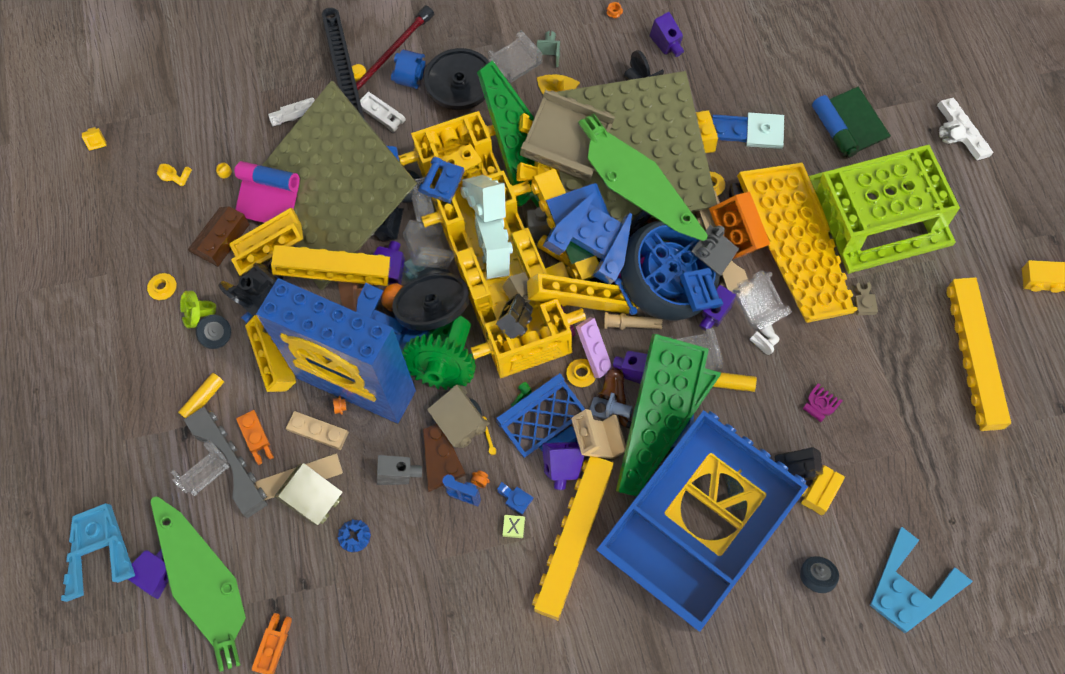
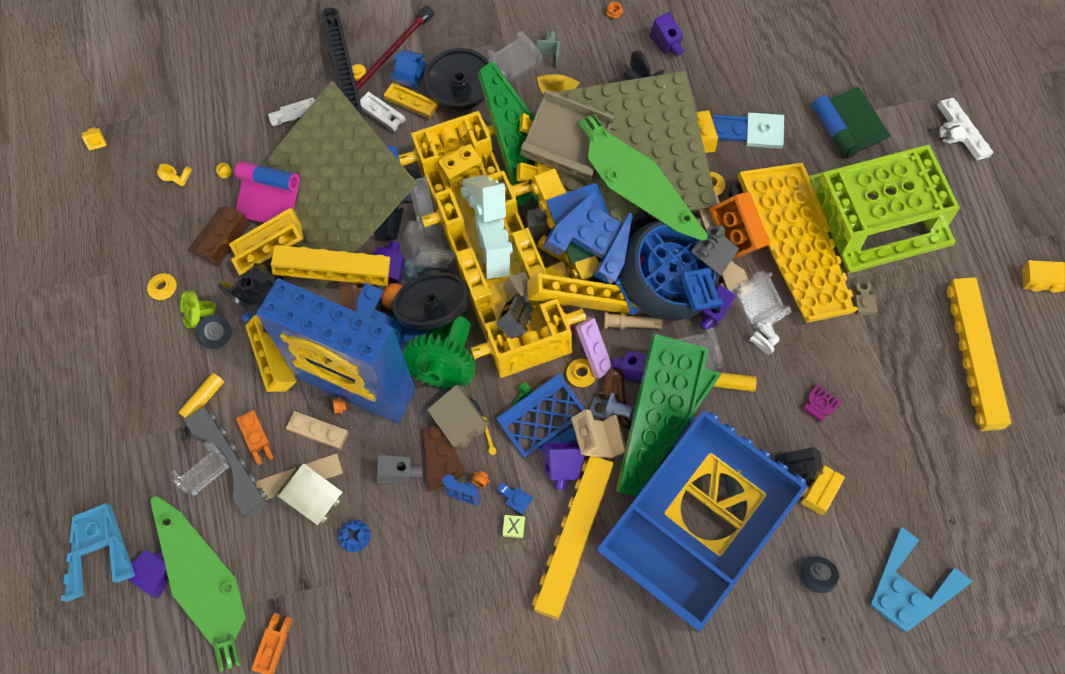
(410, 100): none -> yellow plate
(446, 183): blue plate -> none

